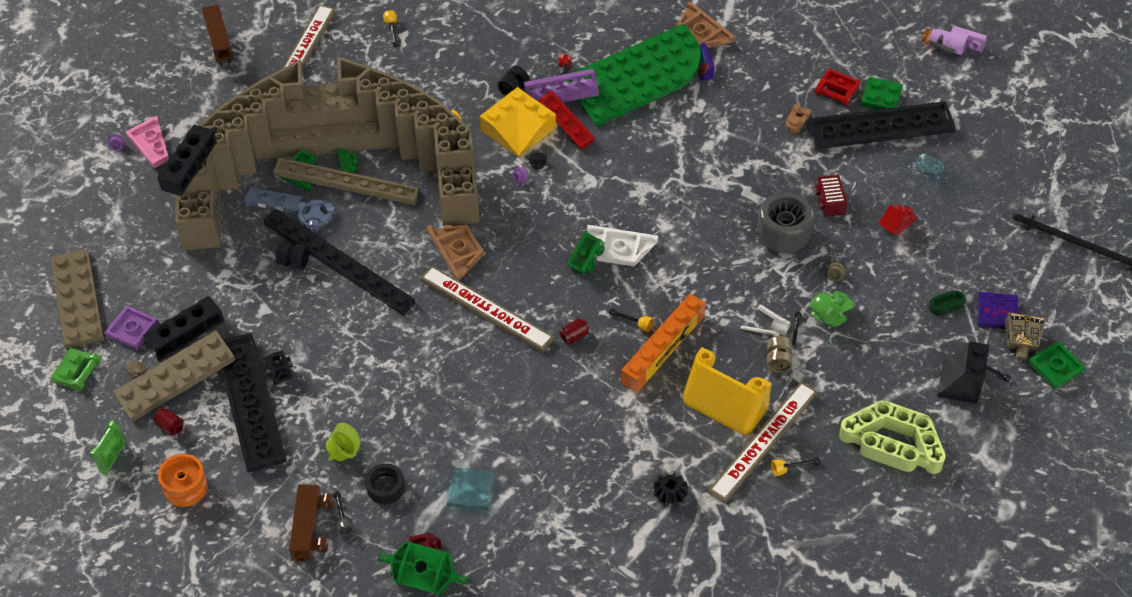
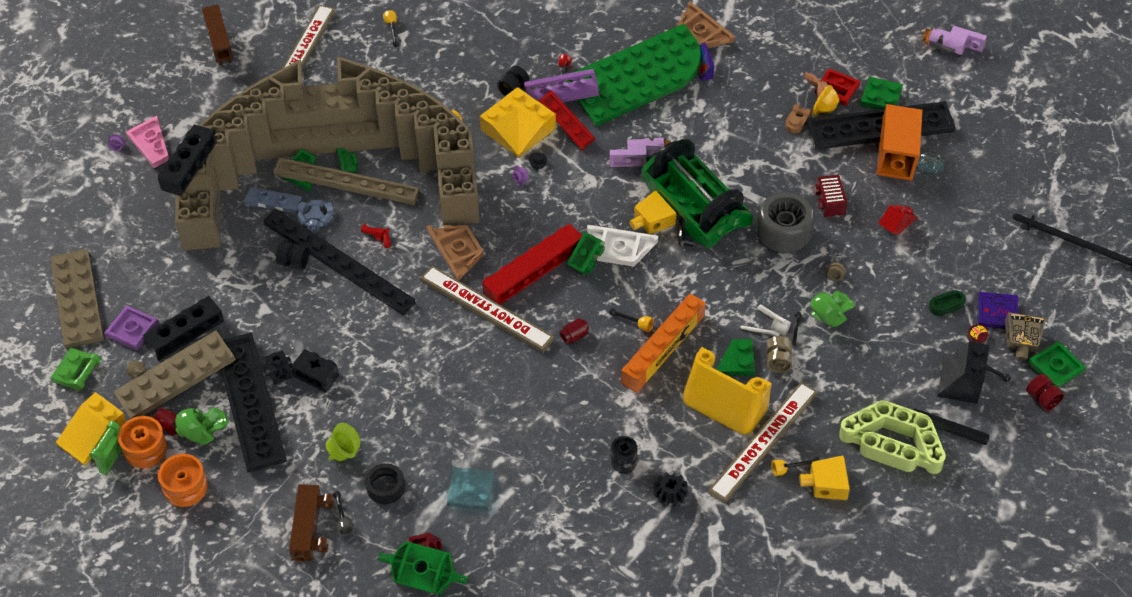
(88, 427): none -> yellow slope
(142, 442): none -> orange wheel
(198, 426): none -> bright green head
(315, 370): none -> black brick
(378, 233): none -> red piece
(531, 265): none -> red brick
(624, 454): none -> black wheel
(637, 152): none -> lavender plate
(653, 214): none -> yellow torso
(681, 236): none -> black bar
(695, 193): none -> green piece
(738, 359): none -> green wing
(826, 96): none -> yellow piece
(828, 479): none -> yellow torso
(899, 142): none -> orange slope
(957, 429): none -> black axle
(977, 333): none -> tile
(1044, 390): none -> dark red wheel

